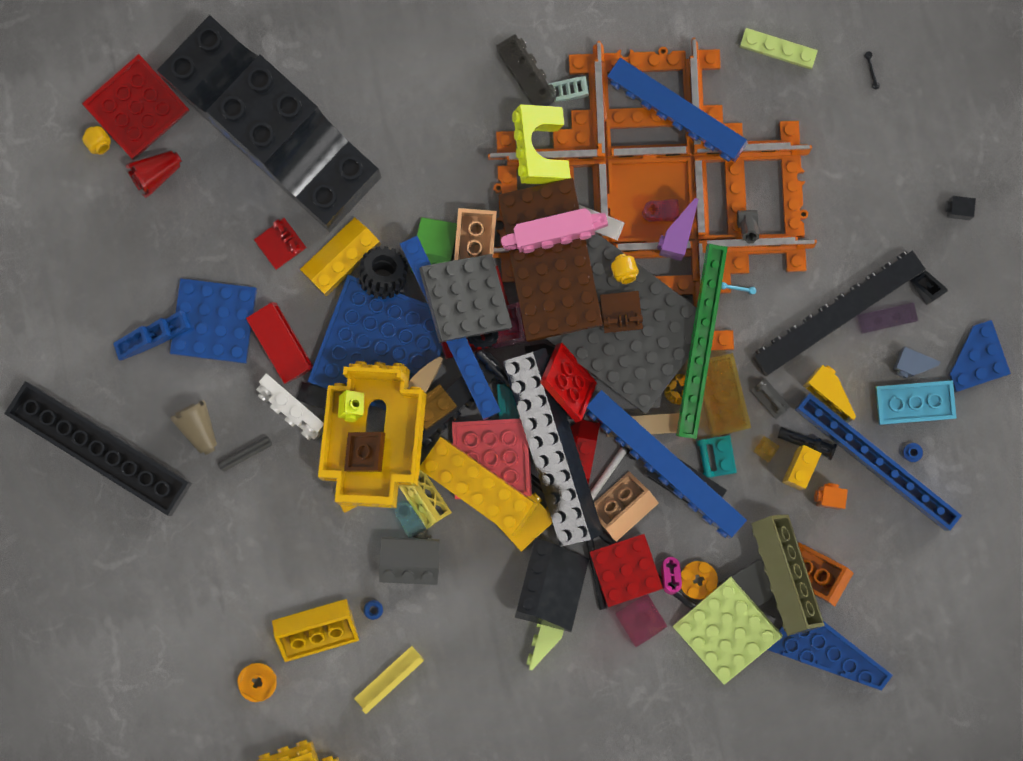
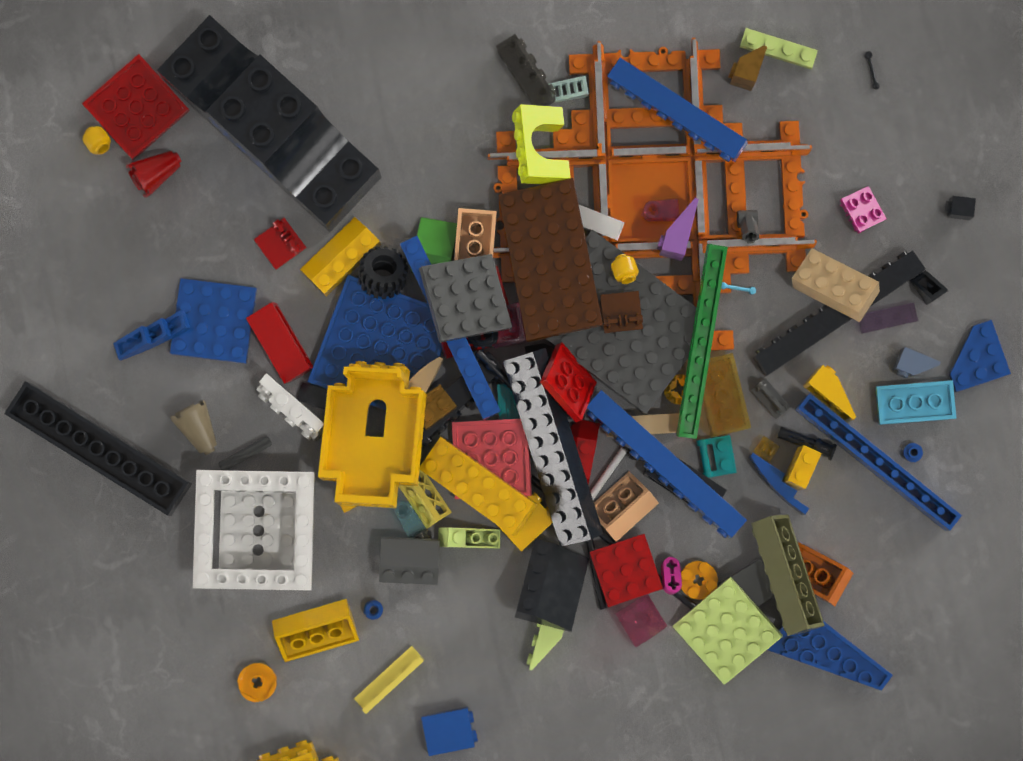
(286, 525): none -> white plate
(351, 405): neon yellow brick -> none
(364, 452): reddish brown plate -> none
(449, 731): none -> blue brick
(469, 537): none -> yellowish green slope
(553, 230): bright pink hinge -> none
(746, 70): none -> pearl gold slope
(773, 478): none -> blue slope
(831, 496): orange brick -> none
(835, 285): none -> tan brick
(862, 209): none -> hinge

